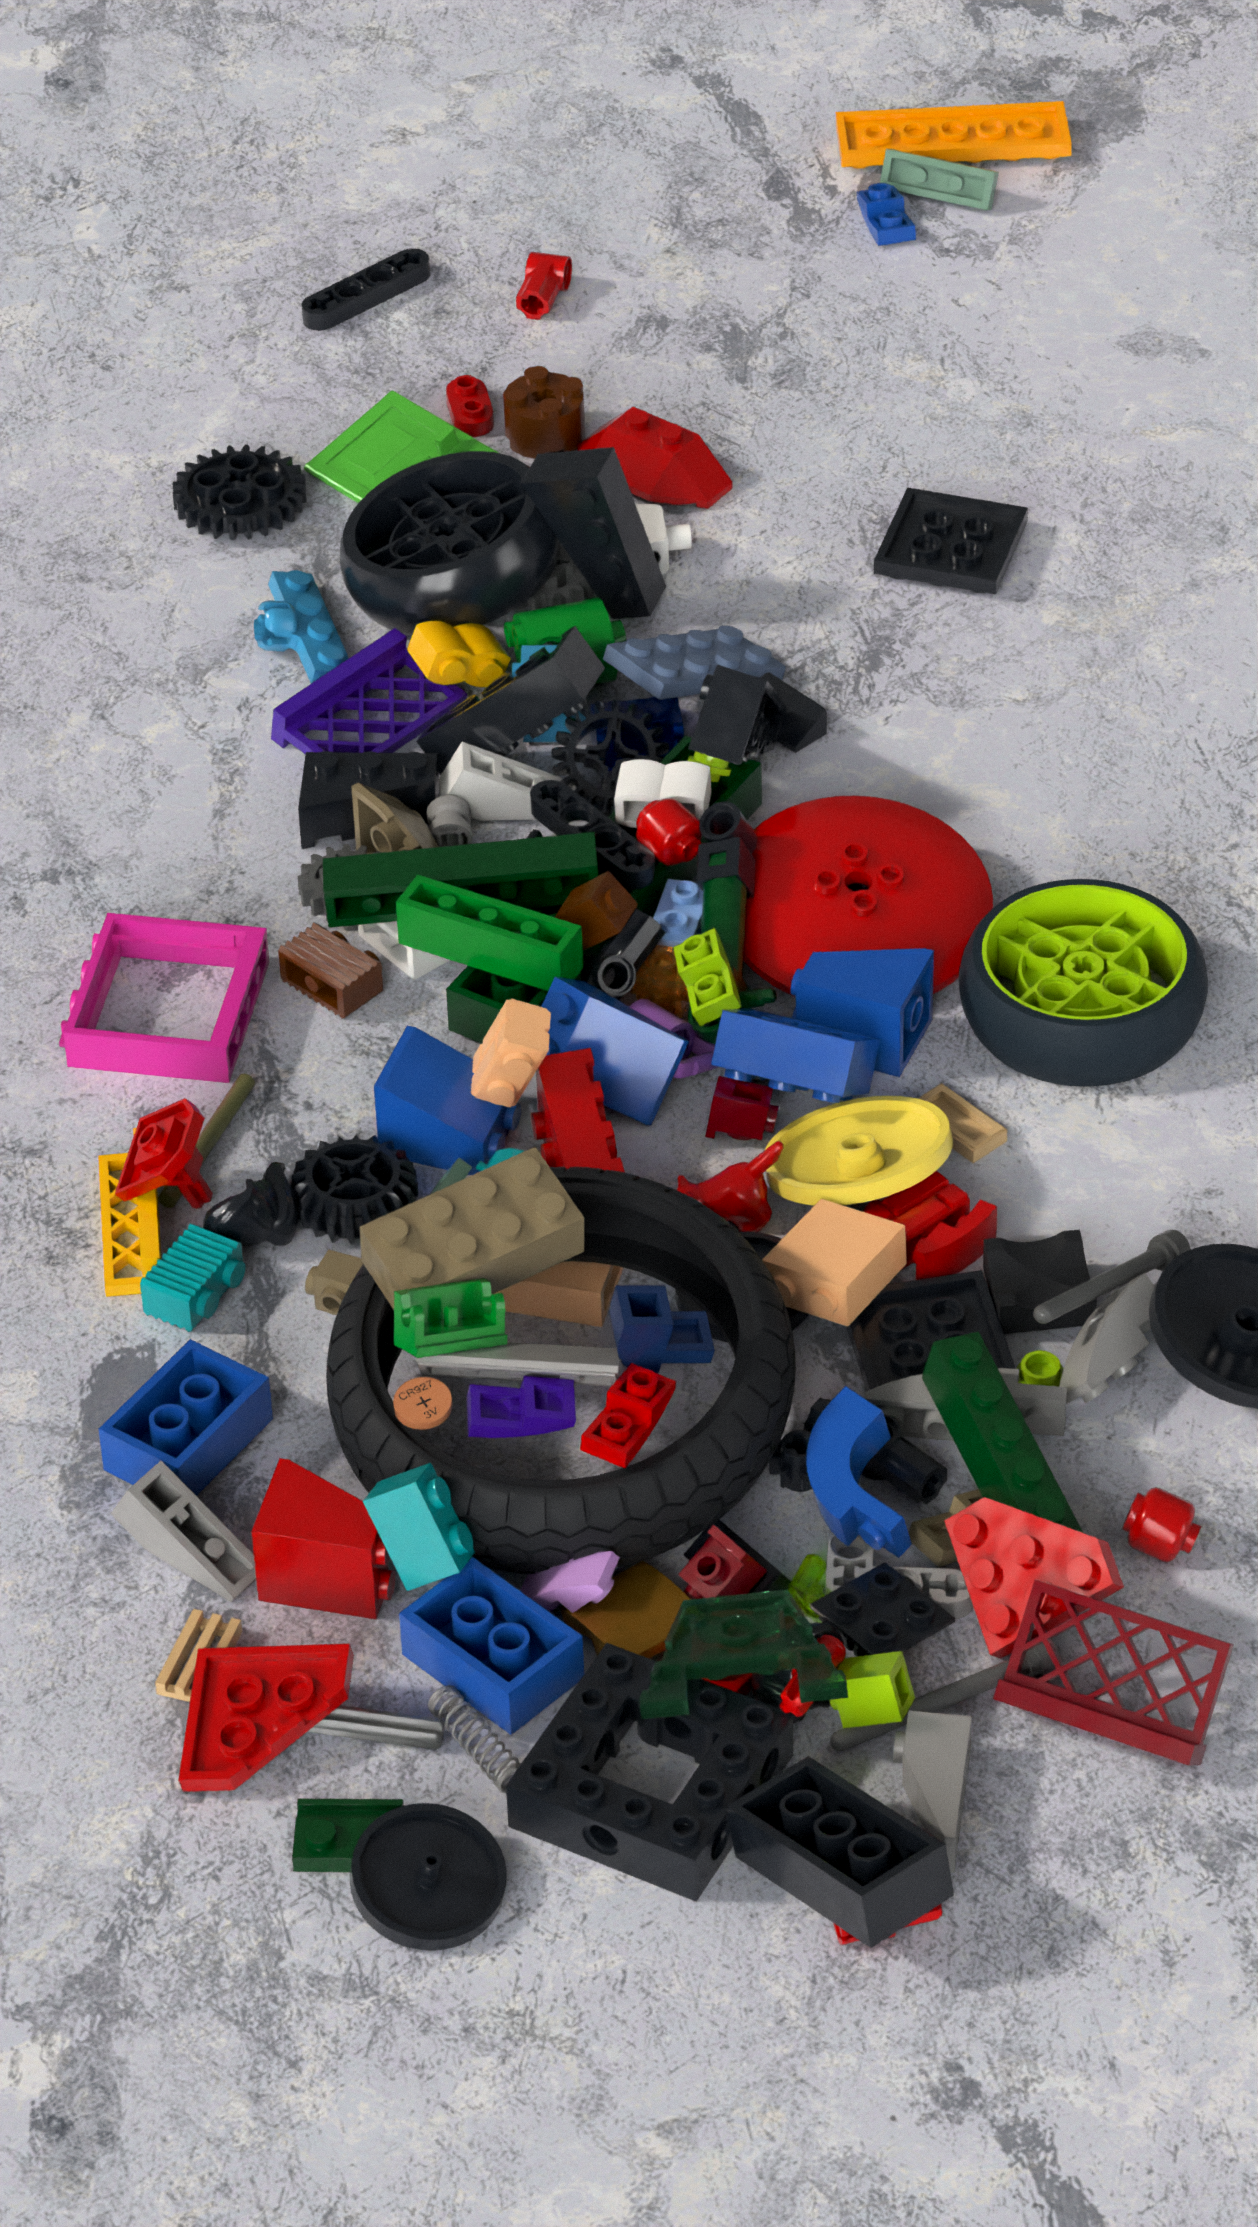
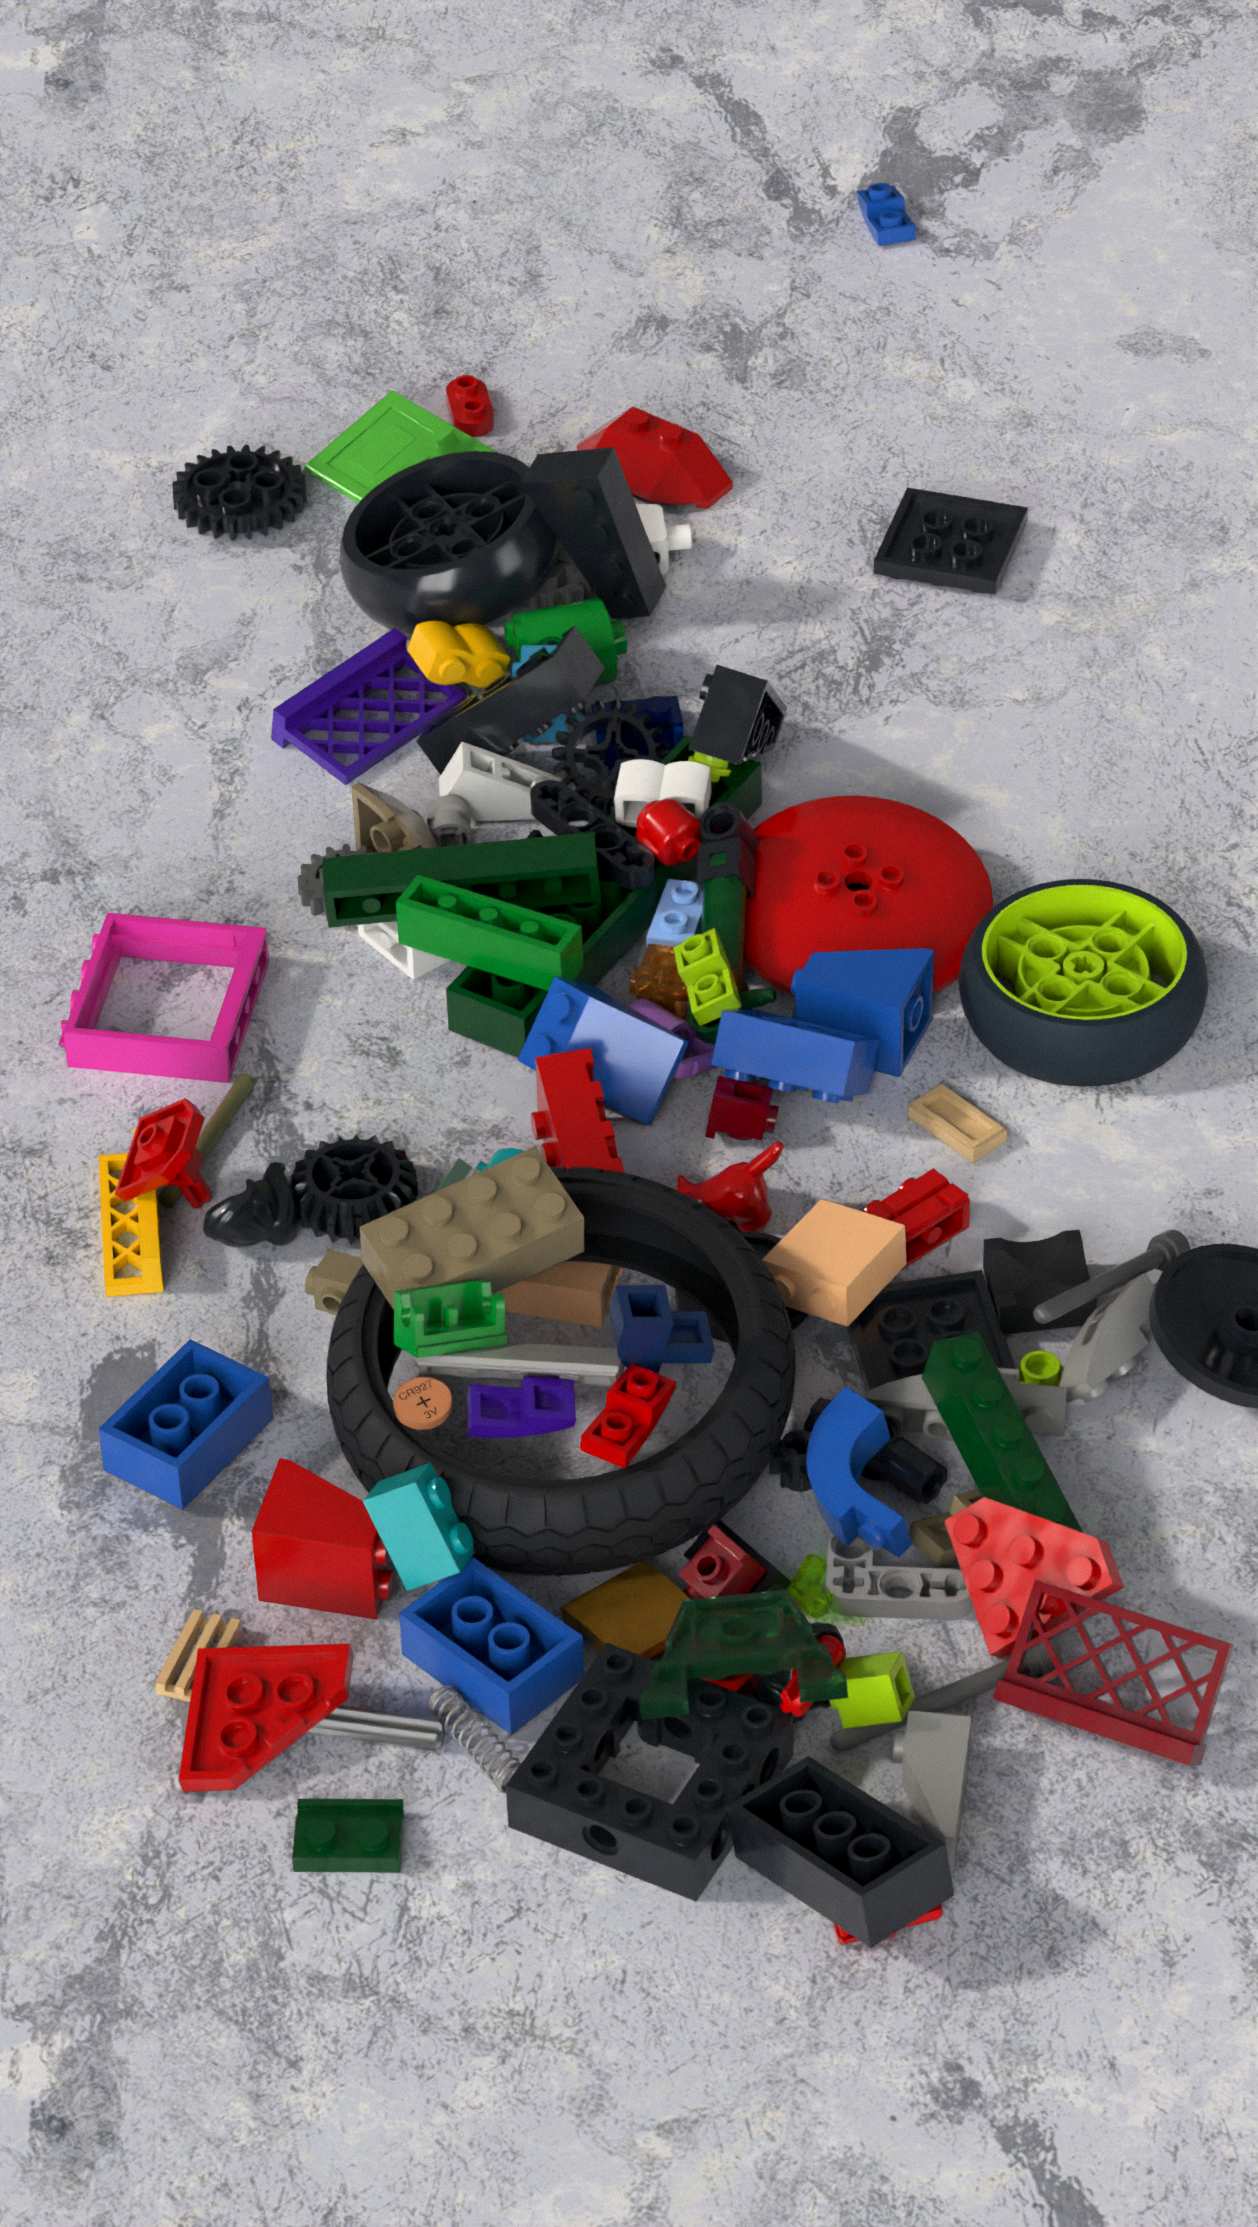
(185, 1533): light grey slope -> none
(192, 1277): teal brick -> none
(300, 623): dark azure plate -> none
(326, 788): black wedge -> none
(330, 970): reddish brown brick -> none
(332, 307): black beam -> none
(428, 1876): black piece -> none
(430, 1109): blue slope -> none
(510, 1053): light nougat brick -> none
(544, 278): red piece -> none
(544, 412): reddish brown brick -> none
(573, 1582): lavender slope -> none
(599, 907): reddish brown brick -> none
(625, 953): black piece -> none
(679, 663): sand blue plate -> none
(804, 718): black slope -> none
(860, 1150): light yellow dish -> none
(881, 1613): black hinge -> none
(939, 179): sand green plate -> none
(955, 133): light orange plate -> none
(955, 1248): red slope -> none
(1161, 1524): red head -> none

